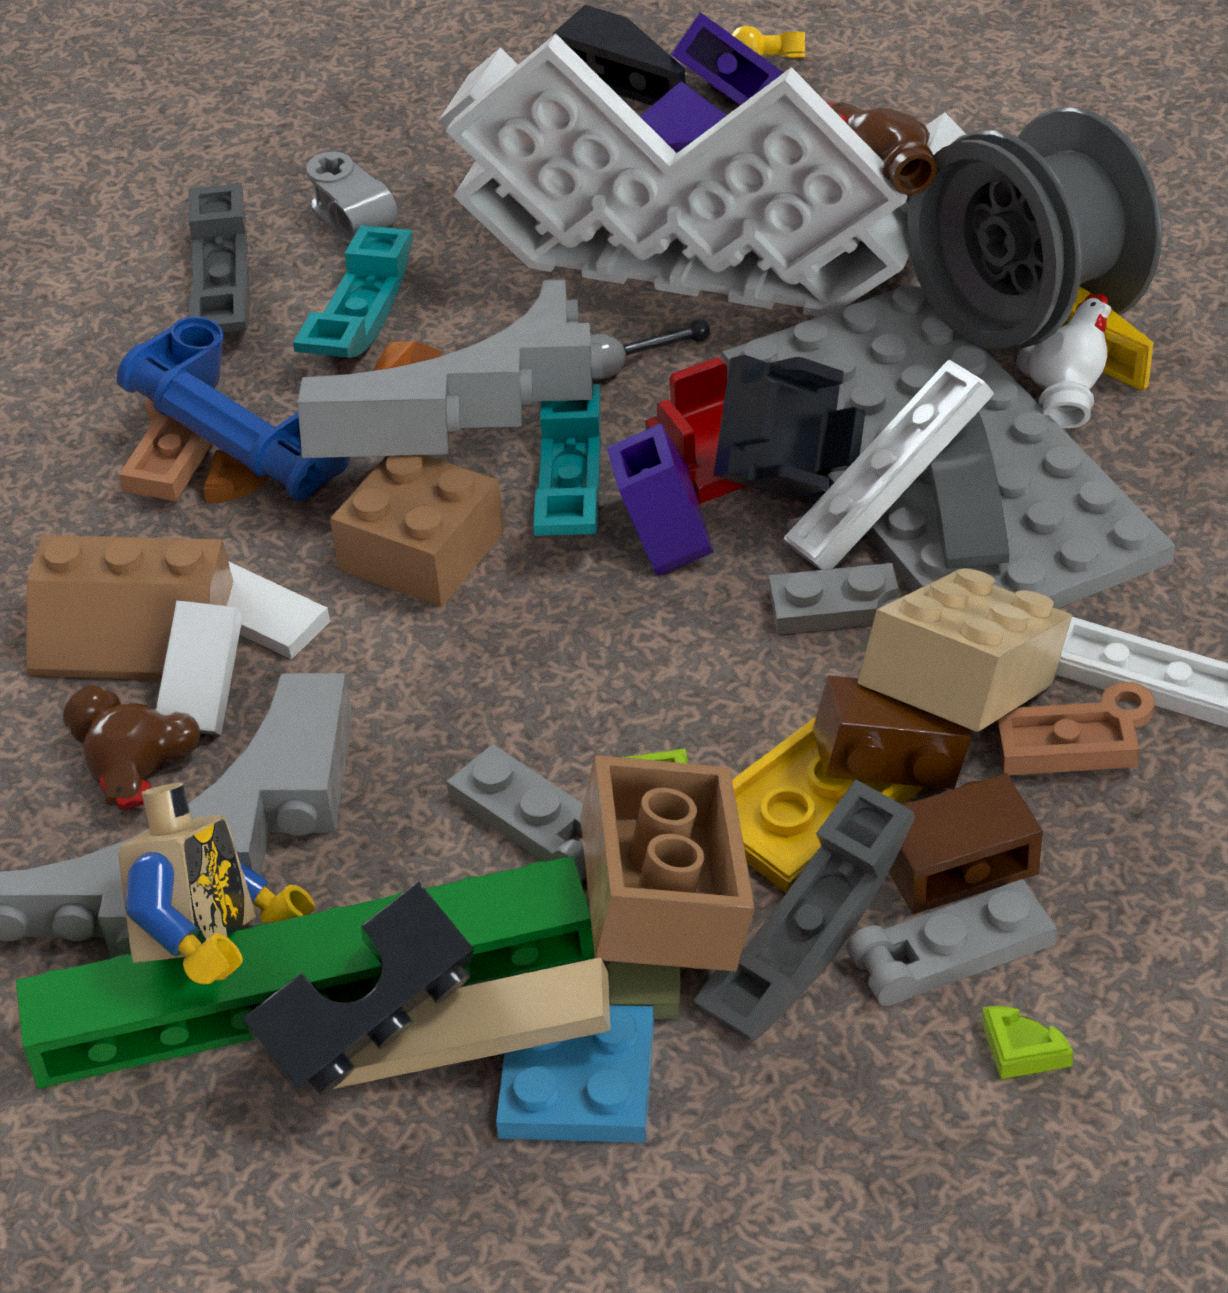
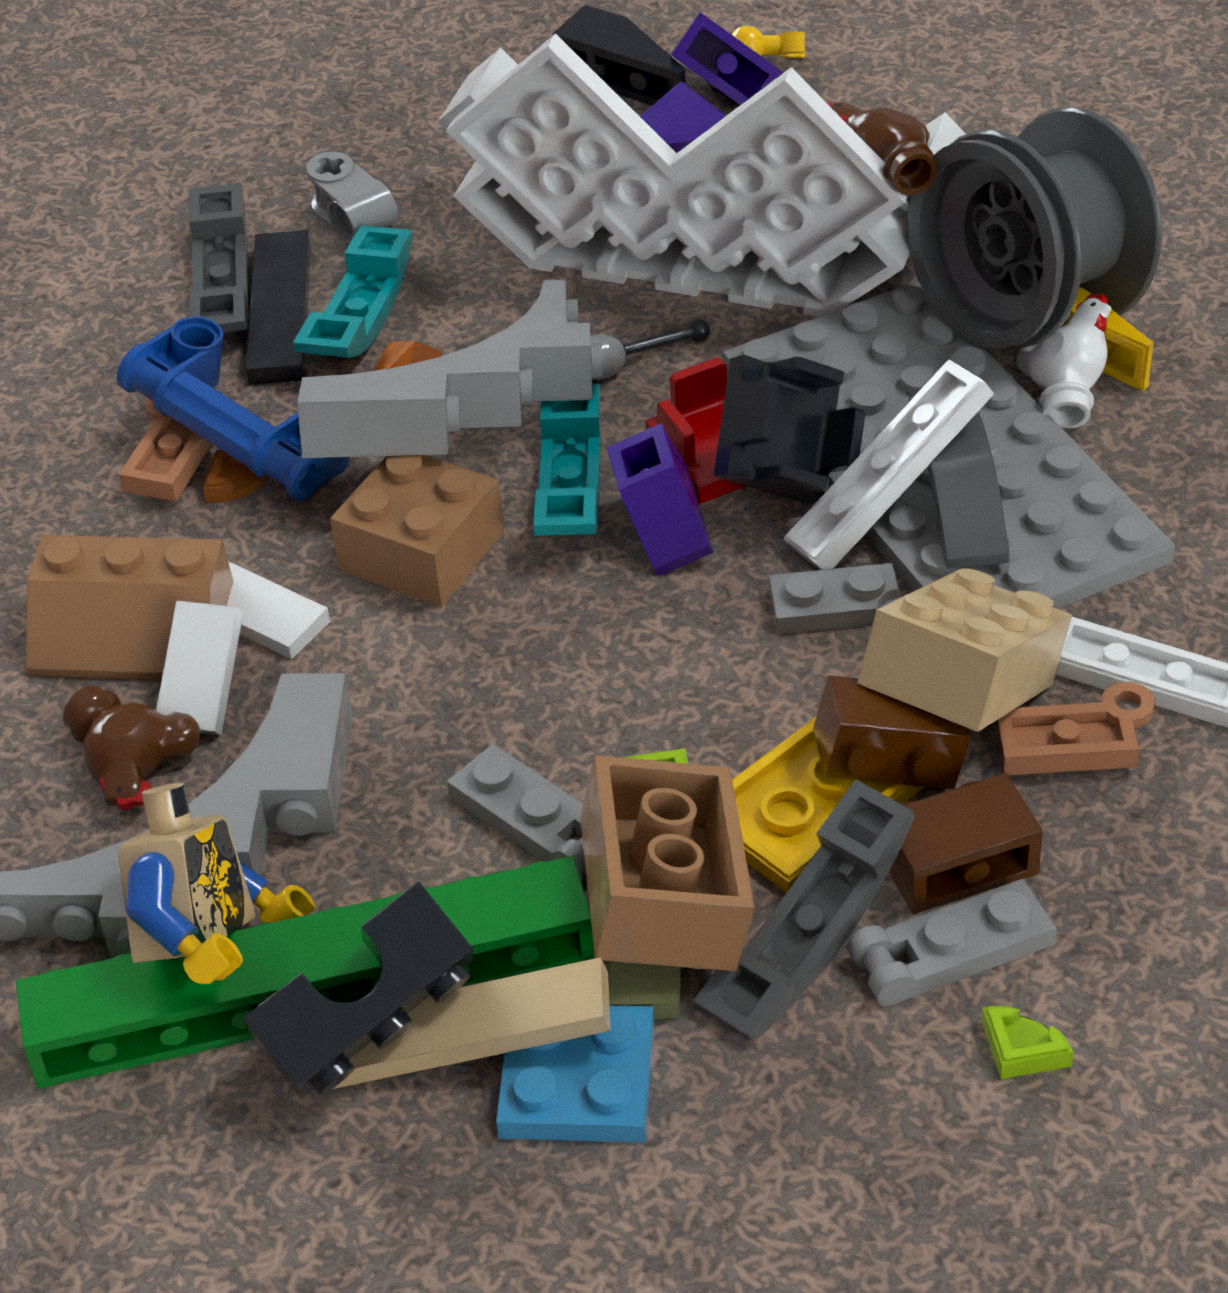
(278, 306): none -> black tile

